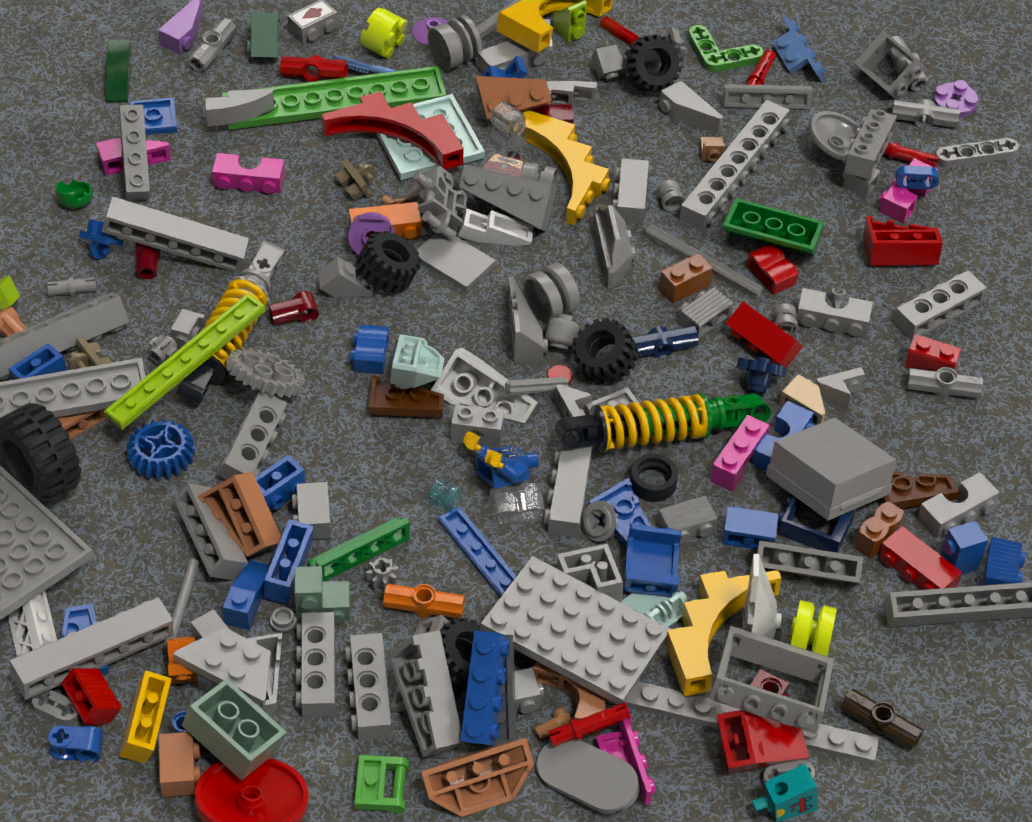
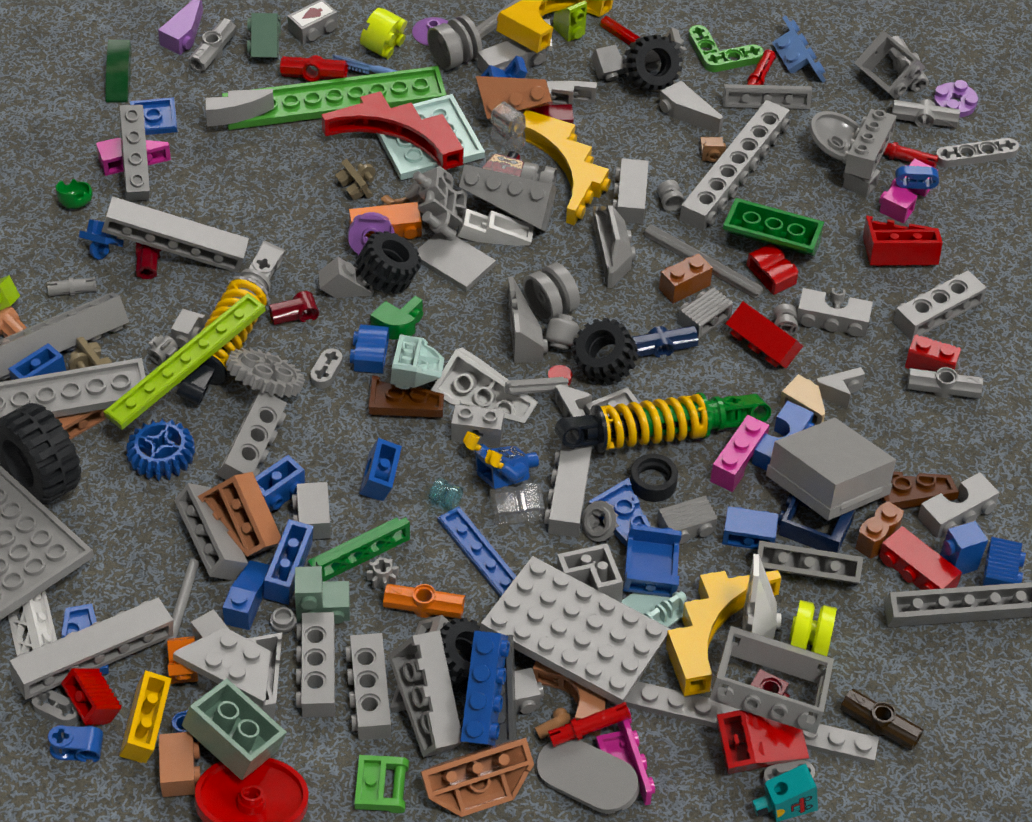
(265, 178): dark pink arch -> none
(322, 366): none -> light grey beam
(380, 469): none -> blue brick
(398, 320): none -> green brick
(760, 372): dark blue plant -> none

